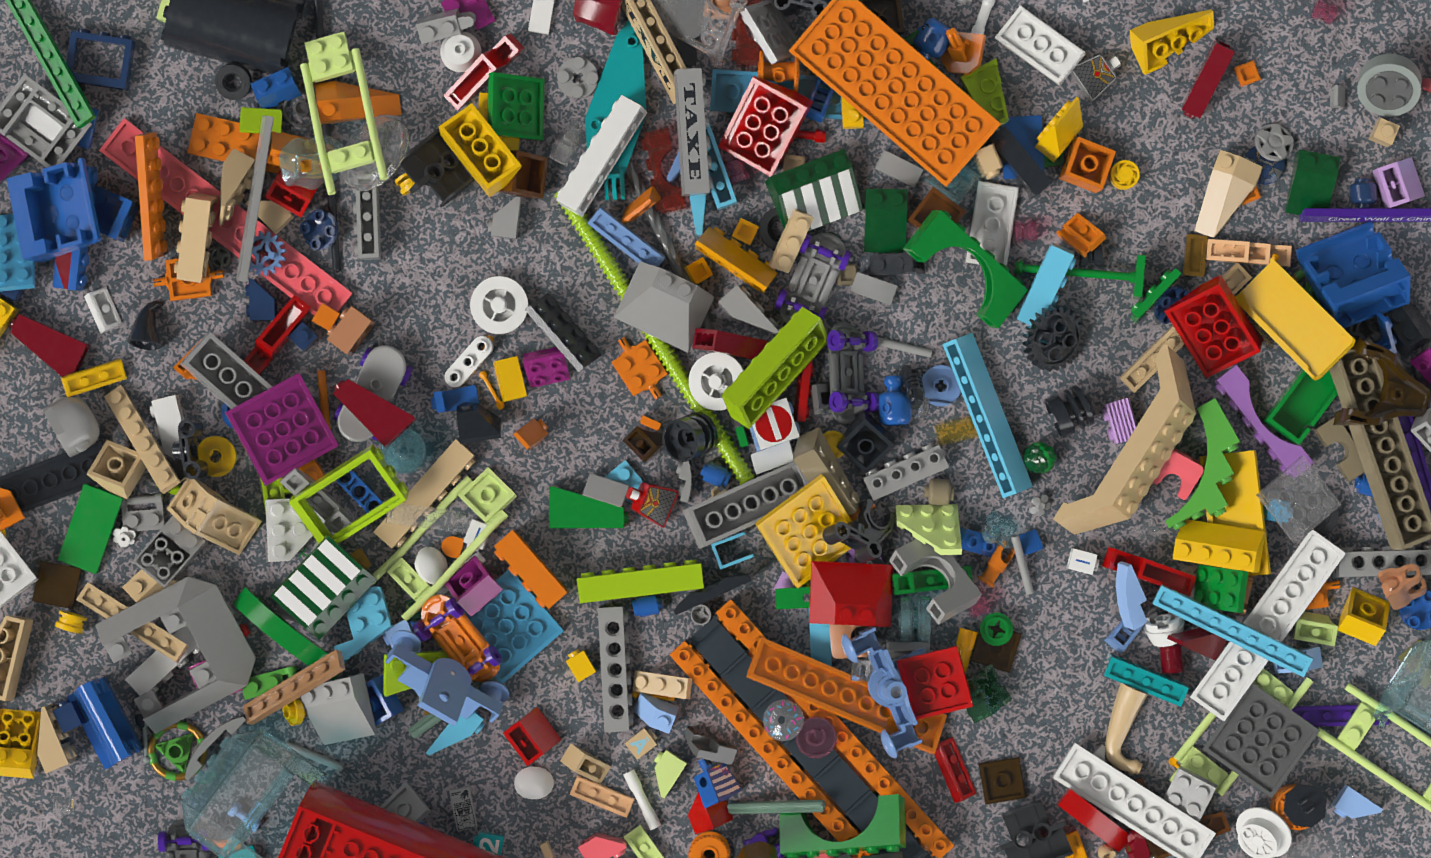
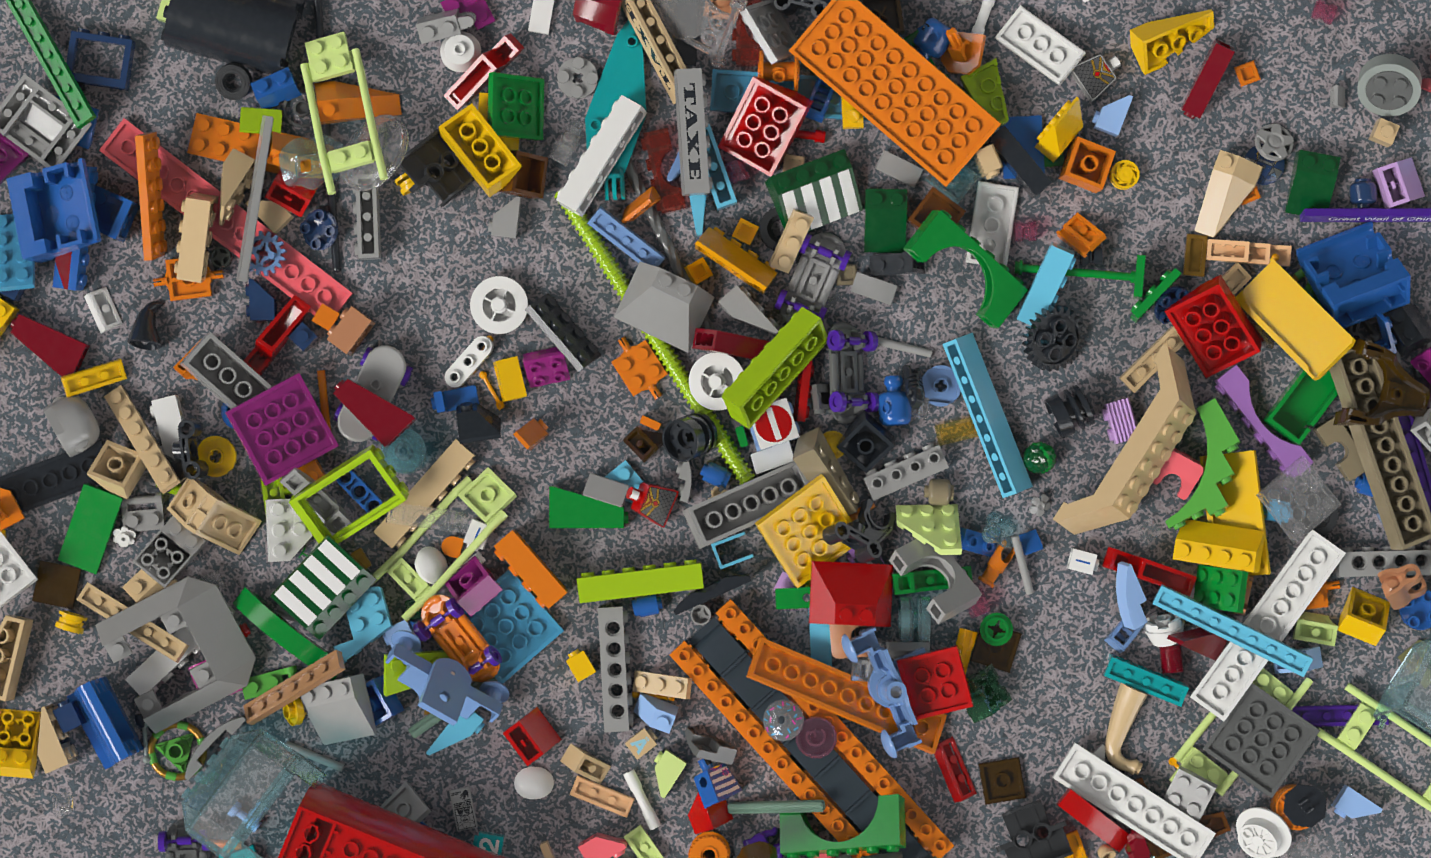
(1112, 116): none -> light blue slope

